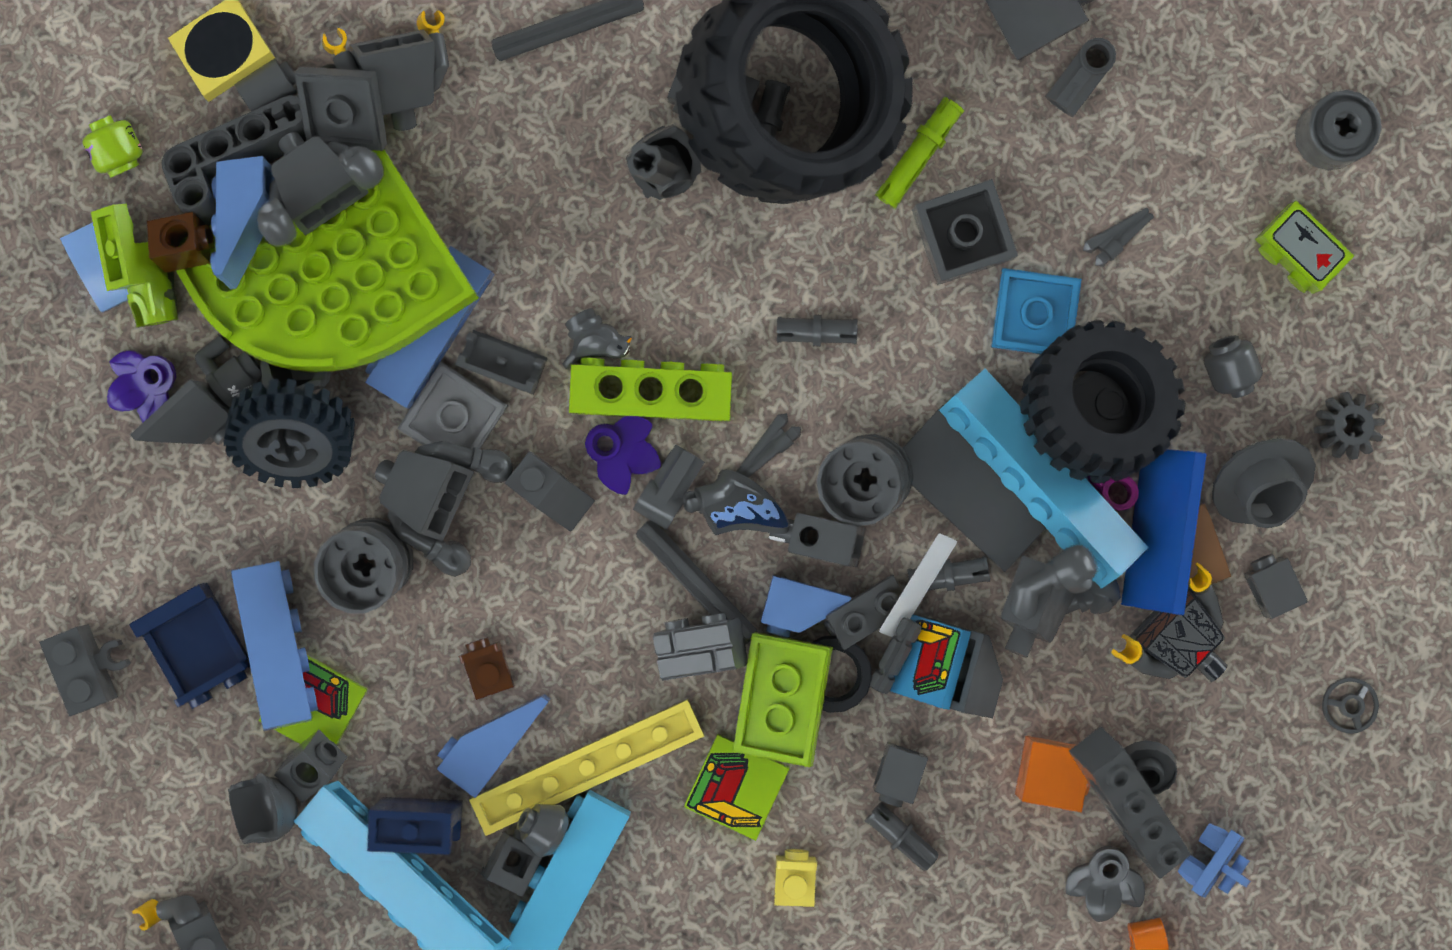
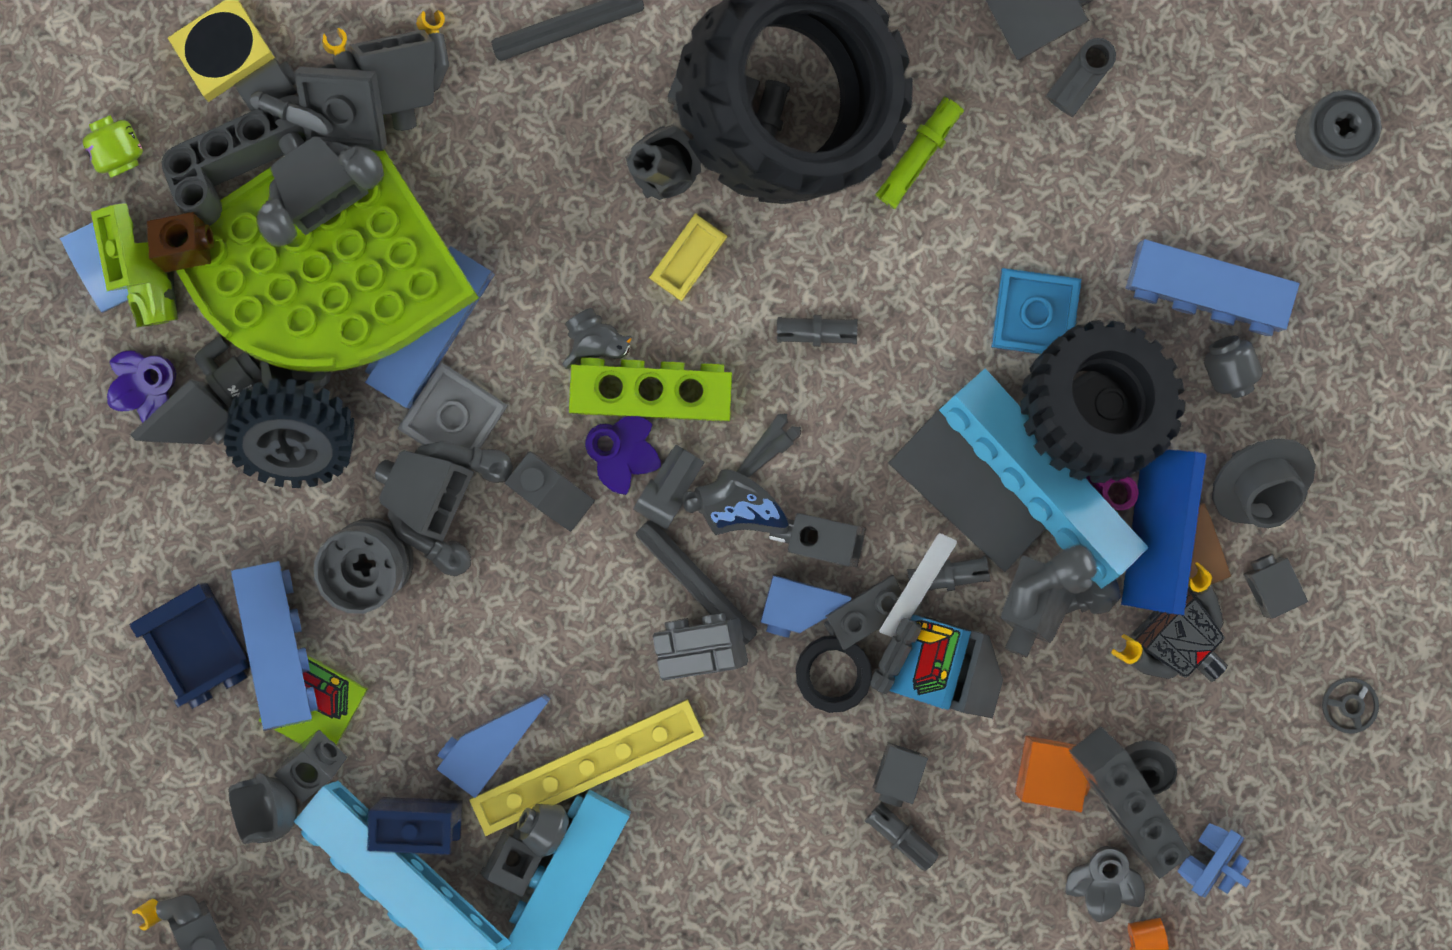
(82, 668): dark grey brick -> none
(239, 193): medium blue slope -> none
(293, 113): none -> dark grey piece
(486, 668): reddish brown bracket -> none
(502, 361): dark grey hinge -> none
(688, 257): none -> light yellow tile
(736, 788): tile -> none
(782, 699): lime tile -> none
(795, 879): light yellow bracket -> none
(849, 495): dark grey wheel -> none
(964, 232): dark grey brick -> none
(1115, 238): dark grey piece -> none
(1211, 286): none -> medium blue brick
(1303, 248): brick -> none
(1335, 423): dark grey gear -> none

